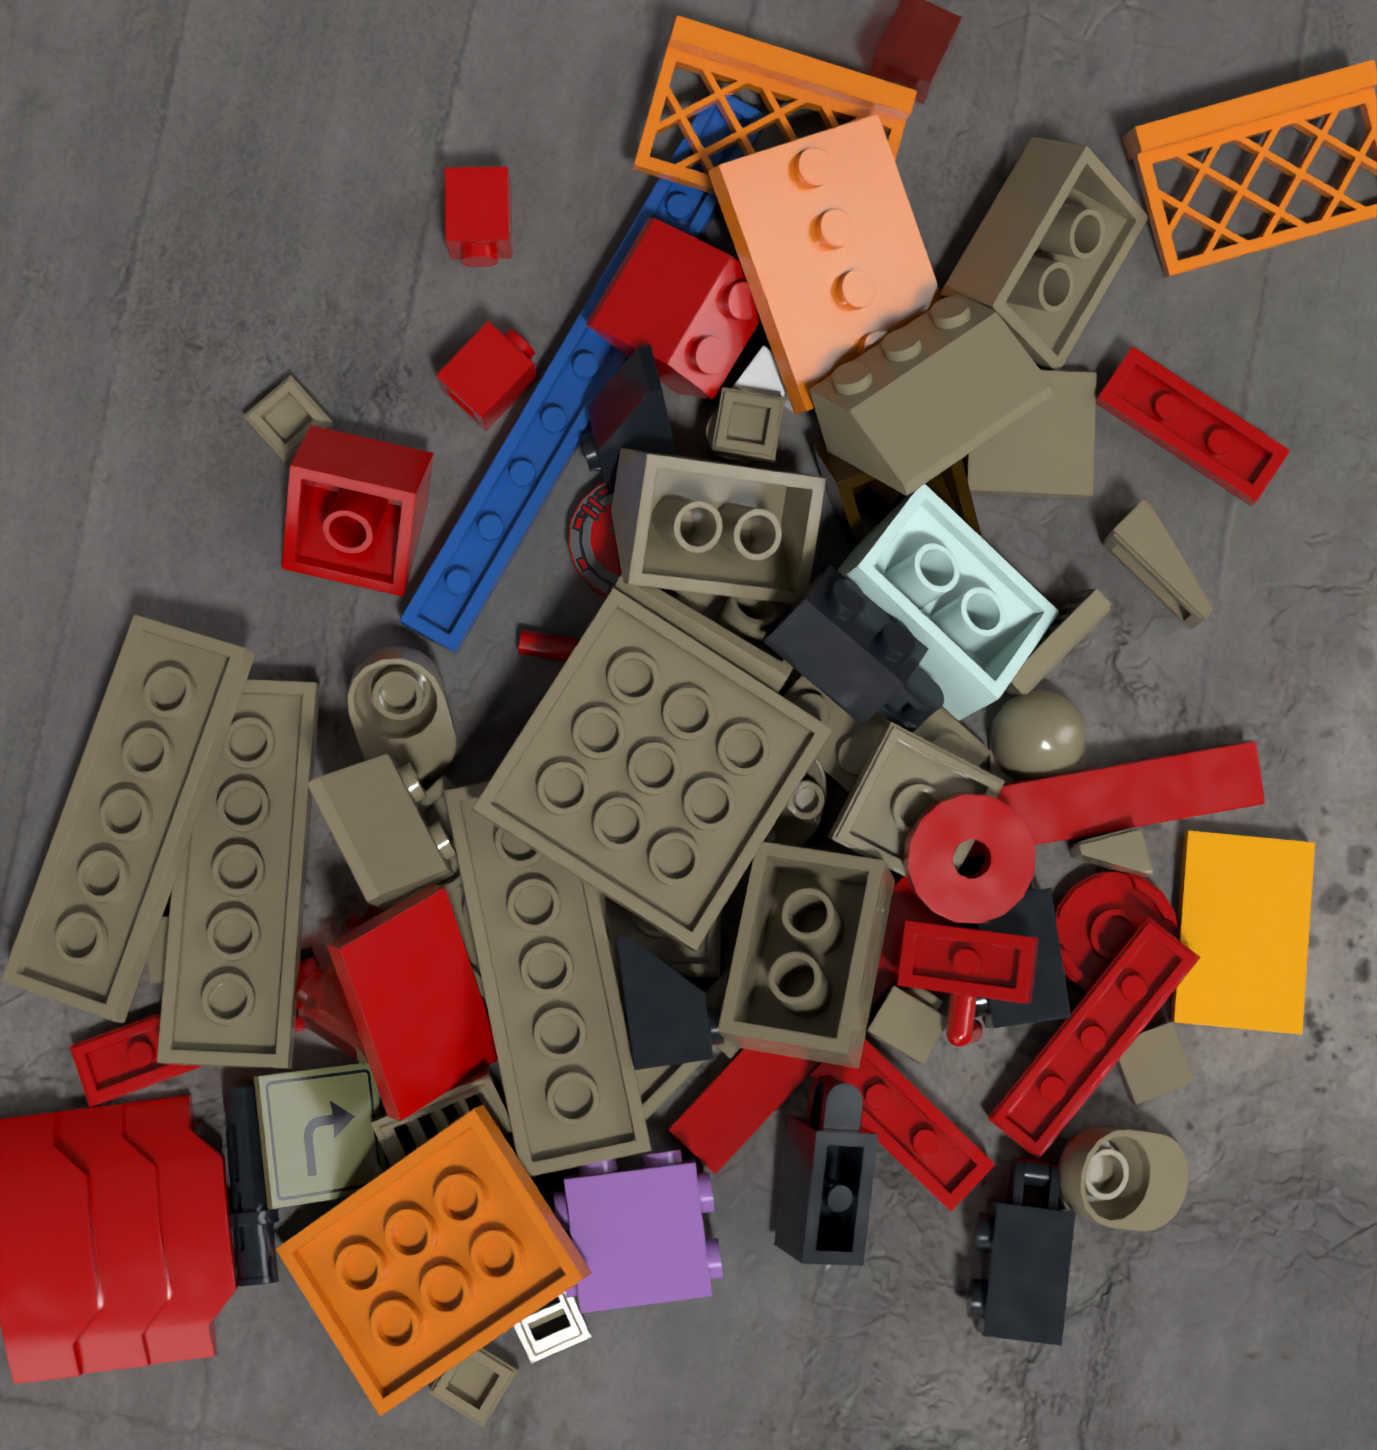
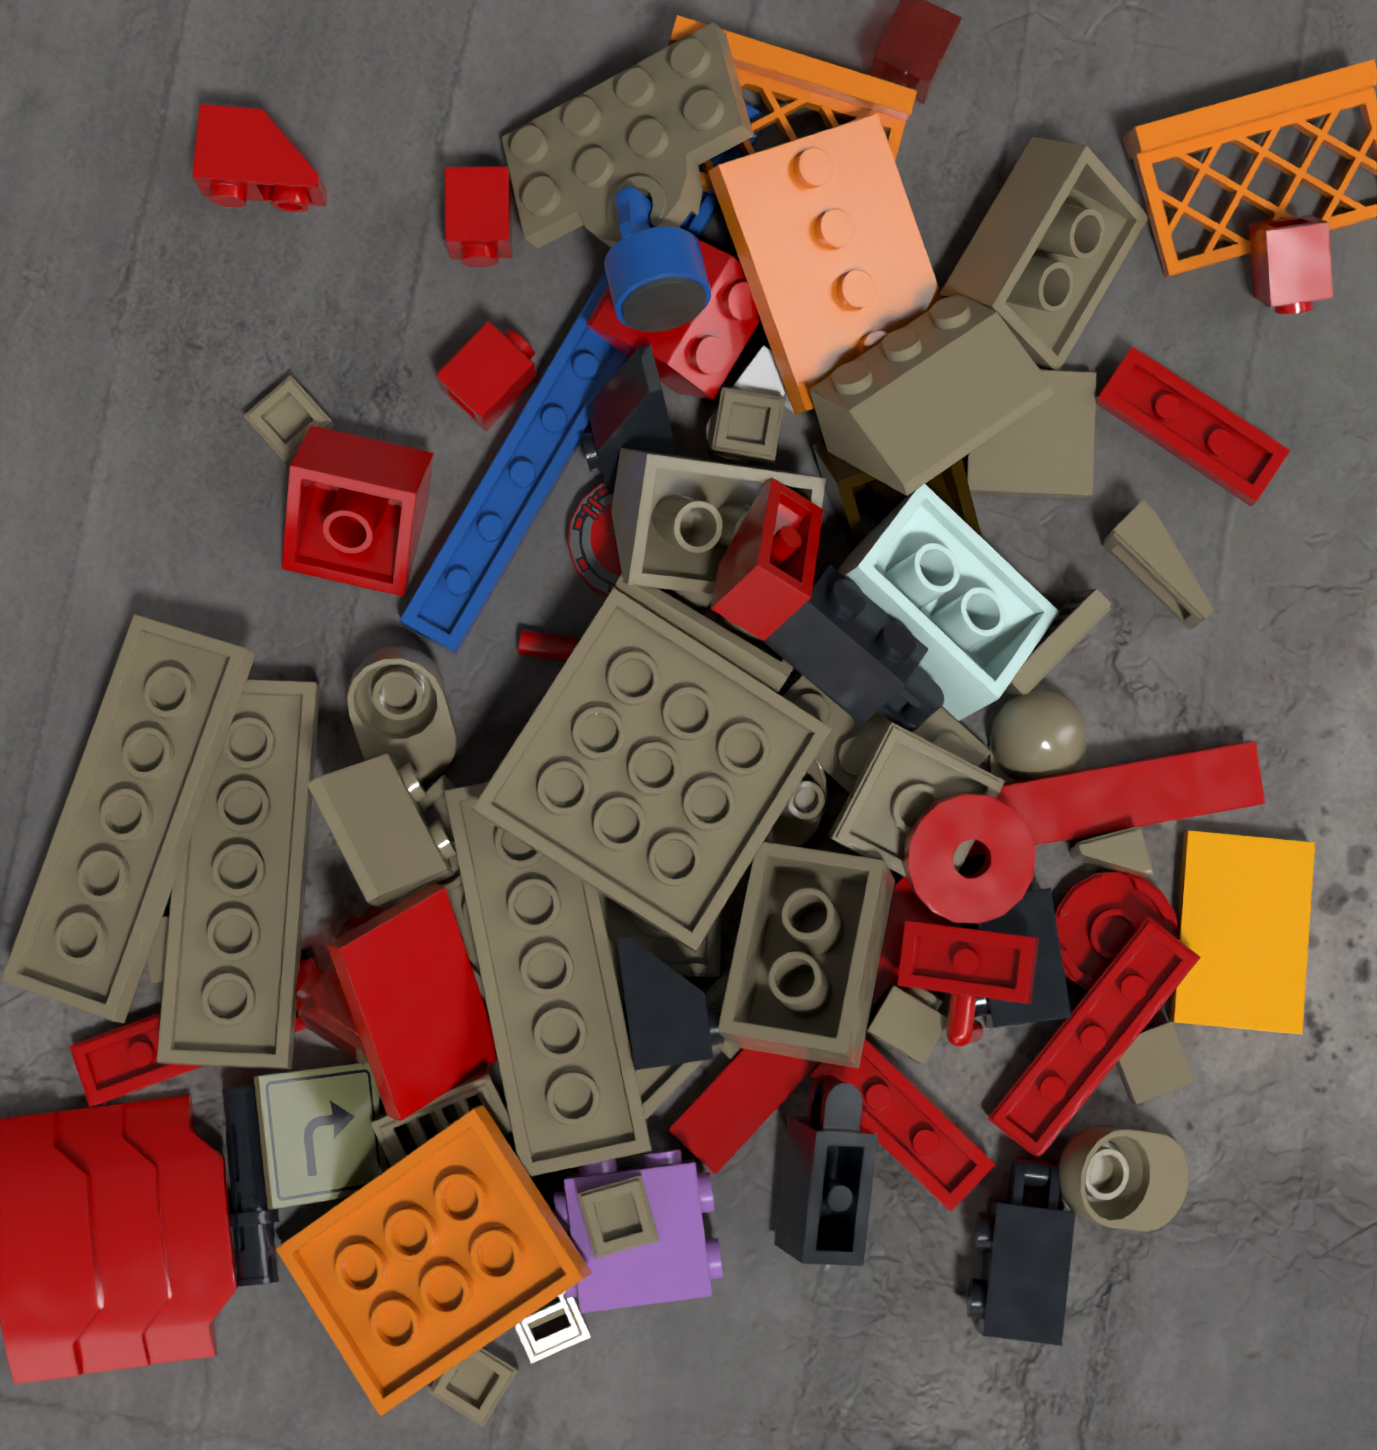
(249, 158): none -> red slope
(618, 1216): none -> dark tan tile
(631, 173): none -> dark tan plate
(769, 561): none -> red slope
(1291, 263): none -> brick

